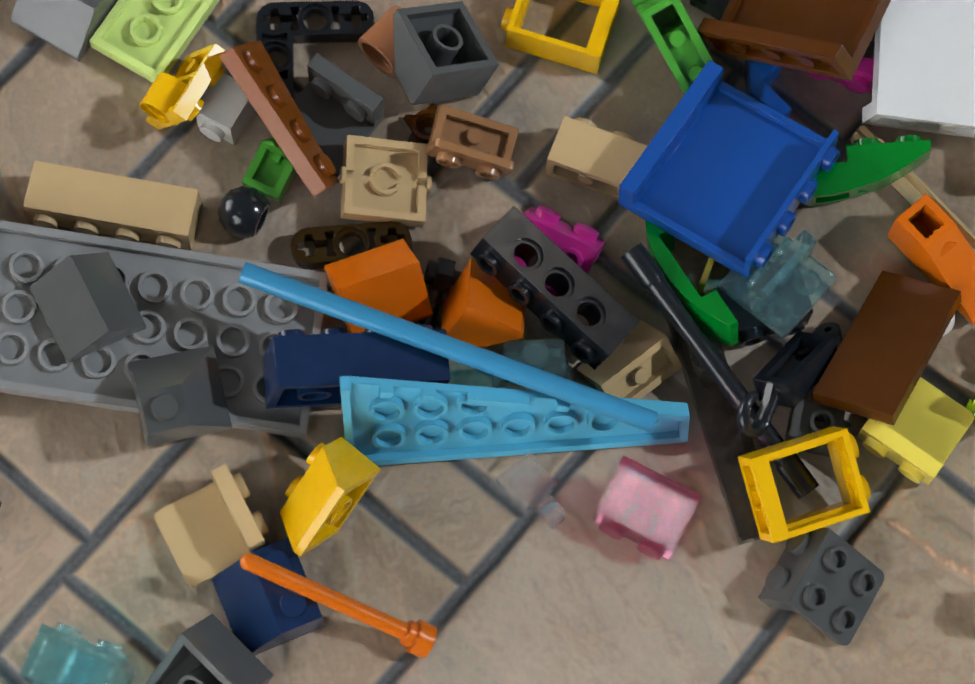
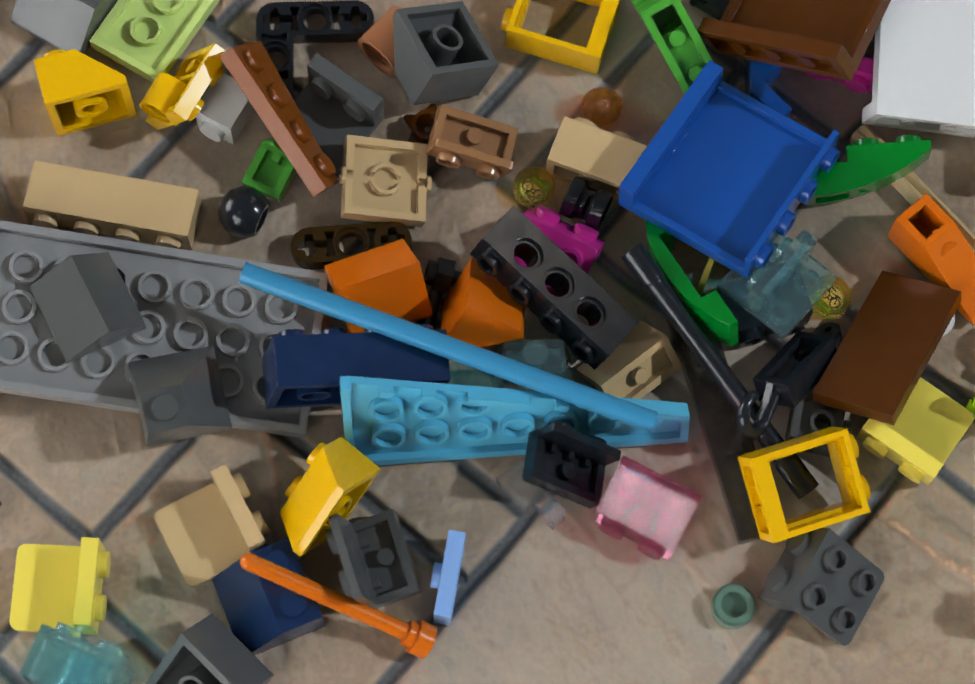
(60, 586): none -> light yellow bracket
(82, 91): none -> yellow slope
(373, 559): none -> dark grey bracket
(446, 577): none -> light blue plate
(533, 187): none -> clear yellow tile
(568, 463): none -> black bracket
(577, 199): none -> black wheel
(602, 106): none -> clear orange plate
(733, 606): none -> sand green tile
(834, 301): none -> clear yellow tile

